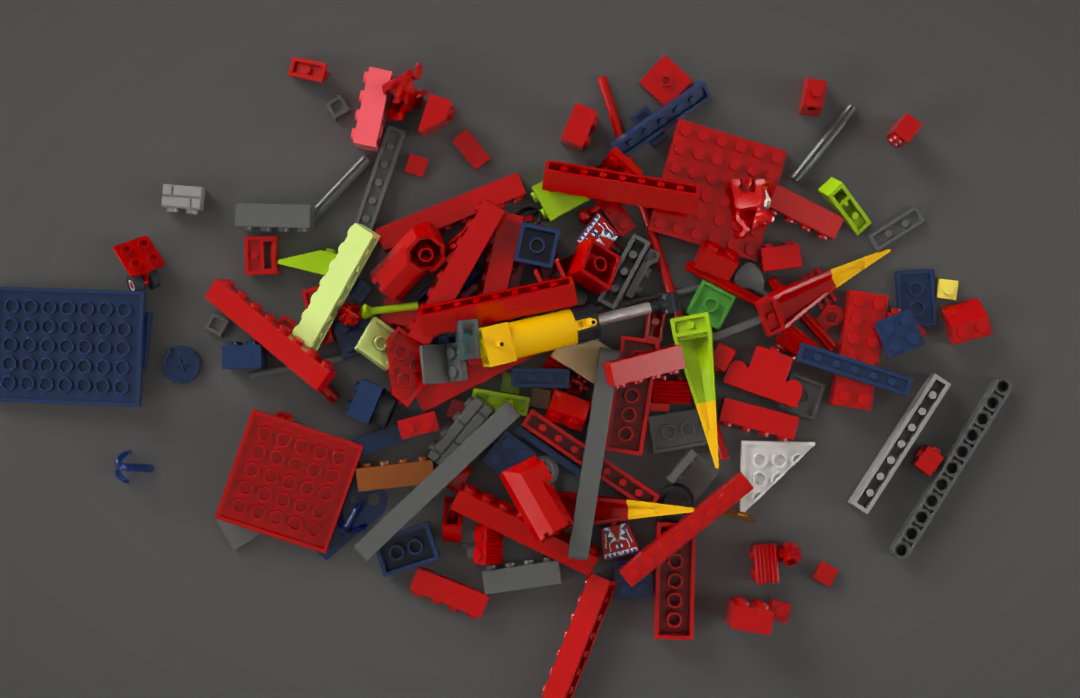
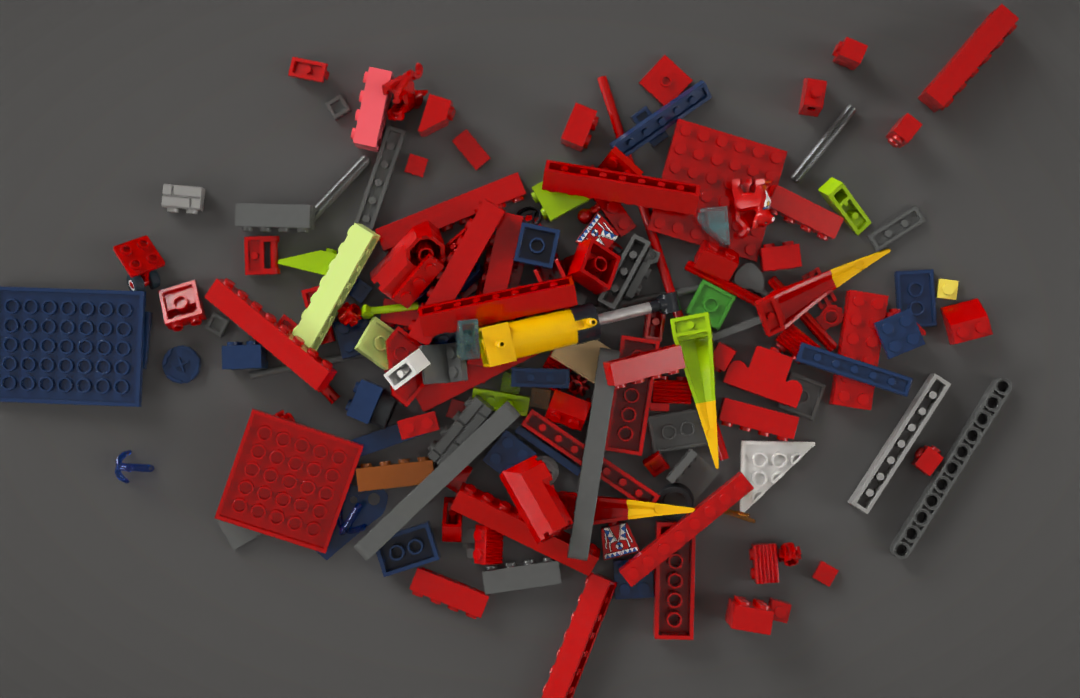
(182, 305): none -> red plate
(407, 369): none -> white brick
(418, 280): none -> red plate
(656, 464): none -> red plate
(715, 223): none -> clear light blue slope
(849, 53): none -> red brick
(970, 56): none -> red brick

